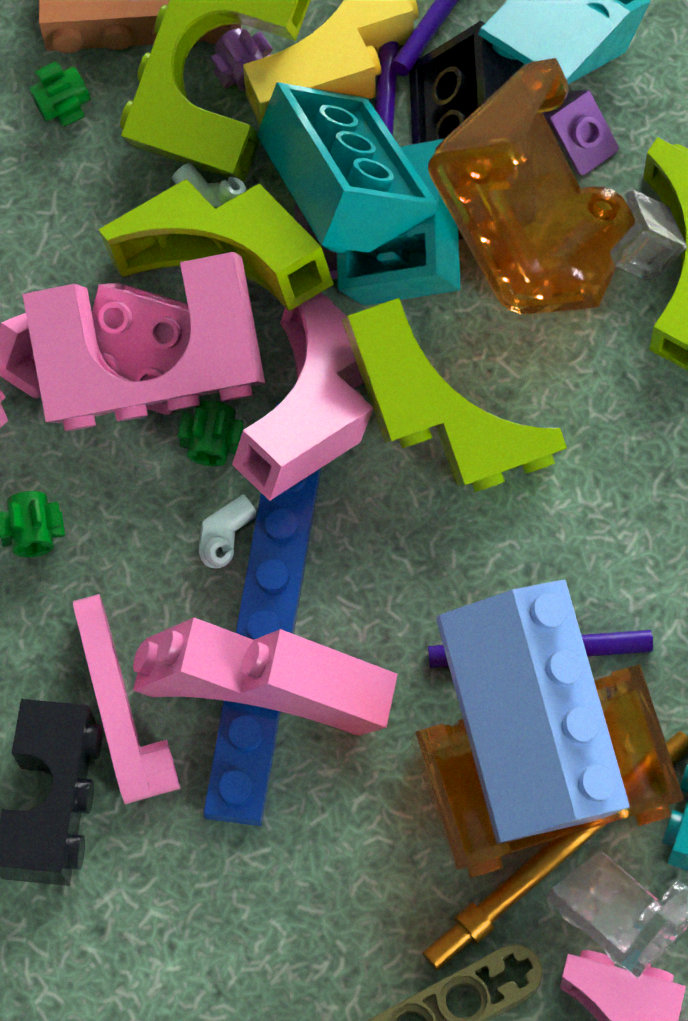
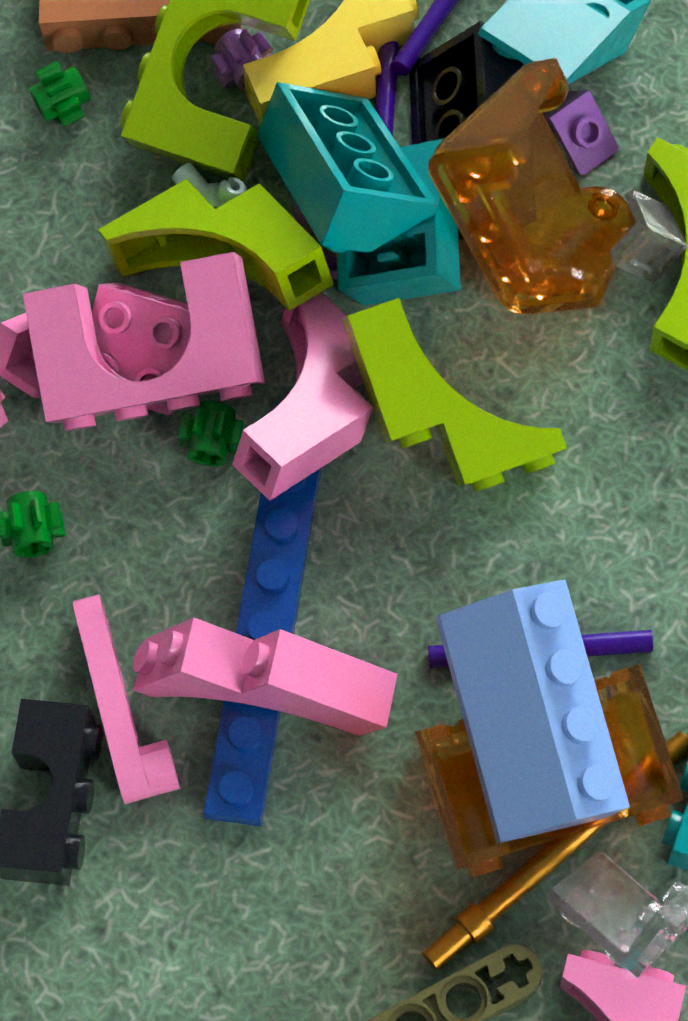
(219, 529): light aqua arm -> none

